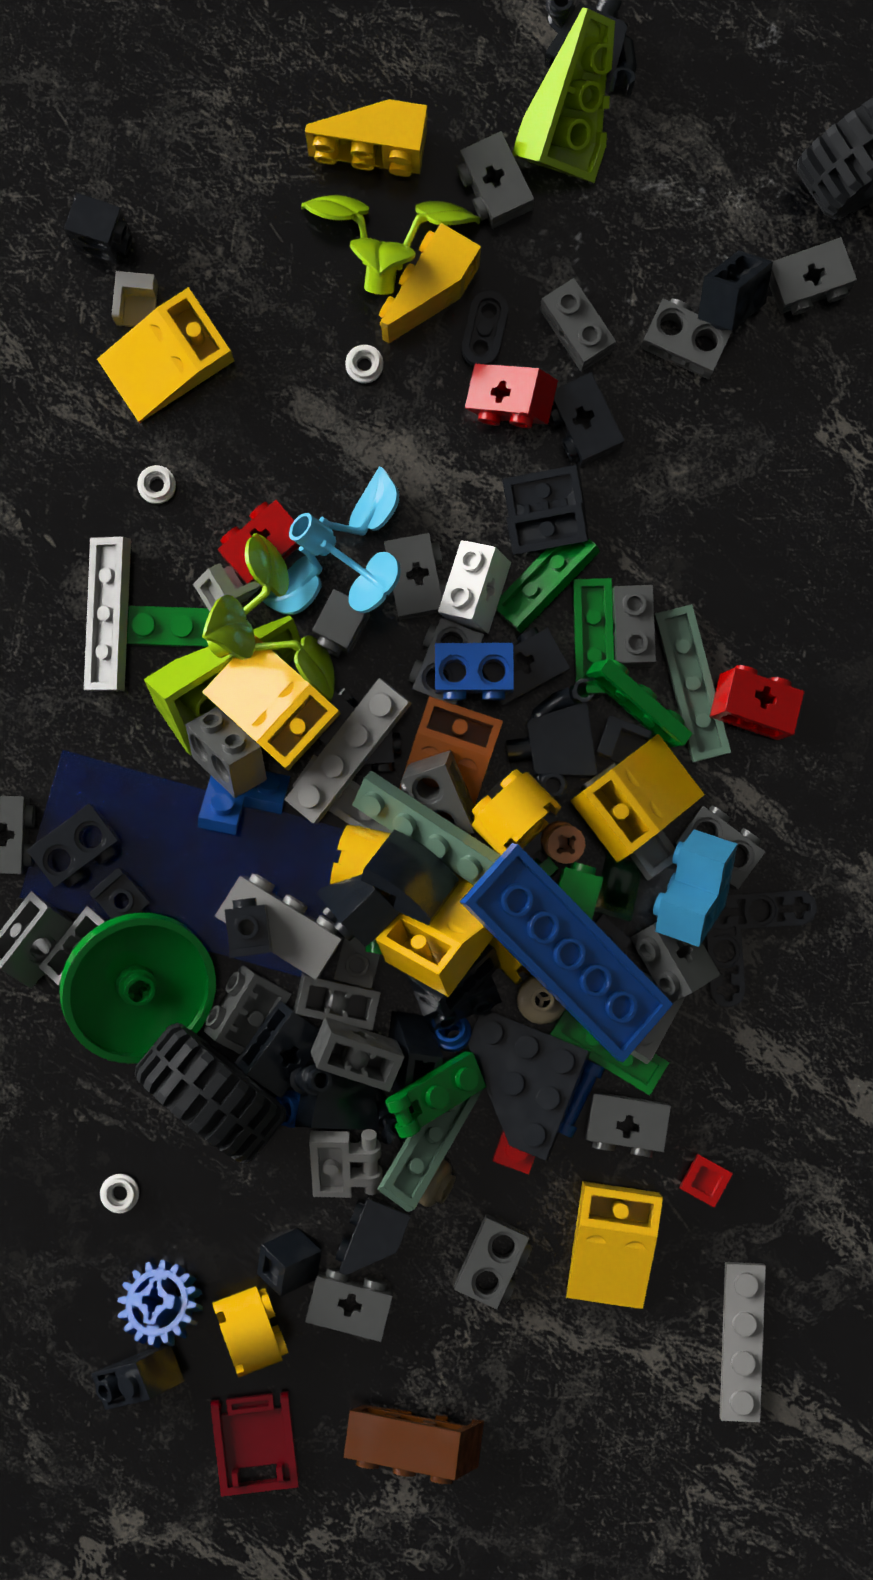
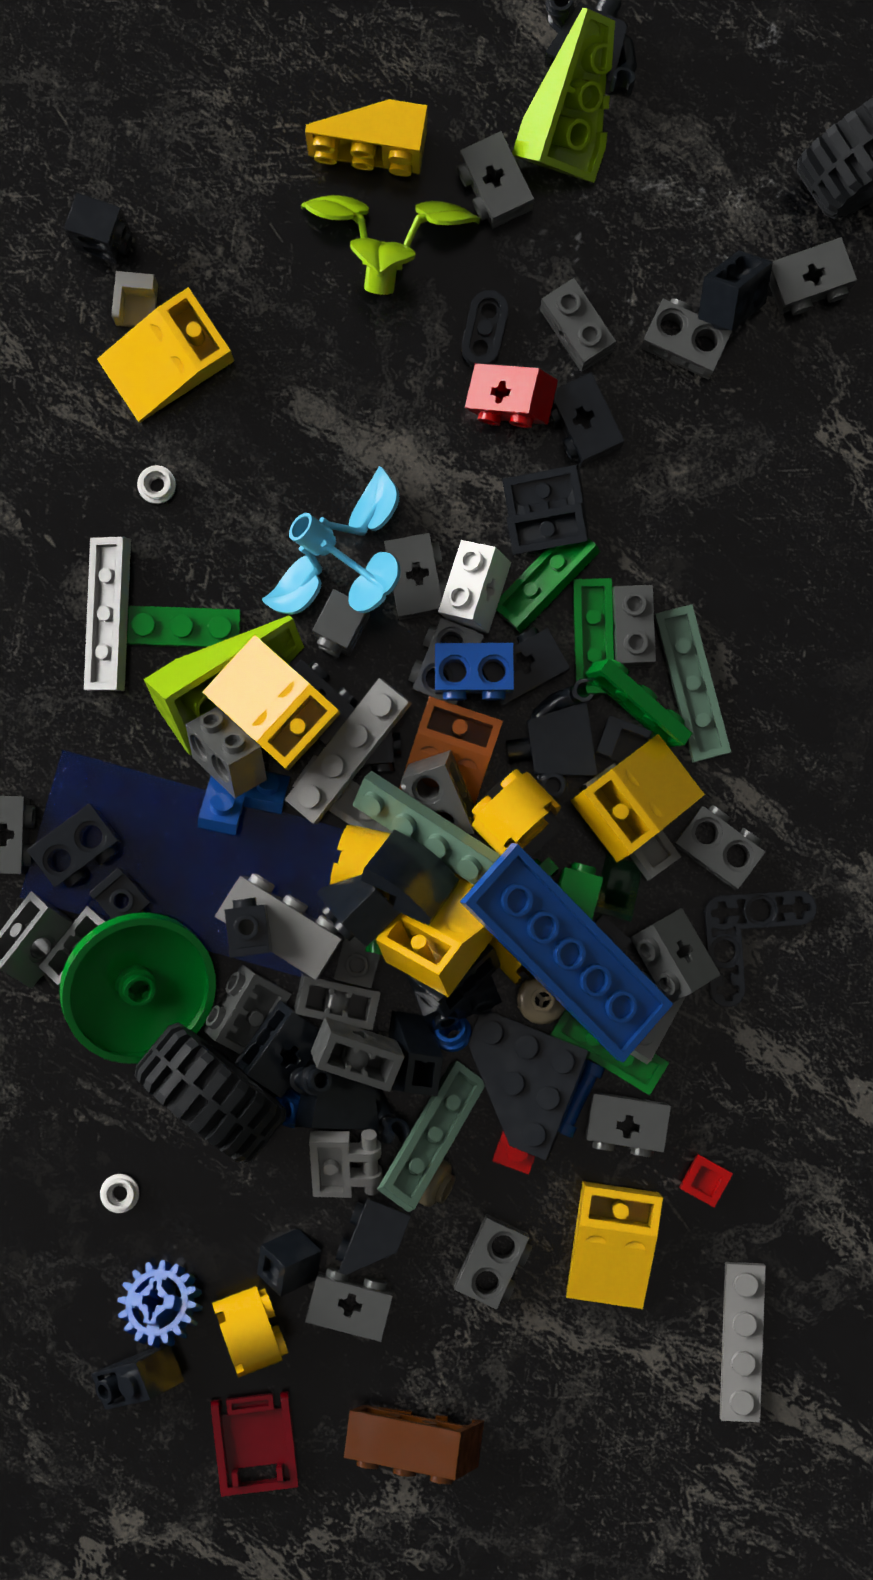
(223, 581): light grey panel -> none
(232, 634): lime plant -> none
(266, 520): red brick -> none
(364, 352): white plate -> none
(433, 283): yellow slope -> none
(435, 1093): green plate -> none
(557, 836): nougat wheel -> none
(697, 888): dark azure brick -> none
(757, 702): red brick -> none

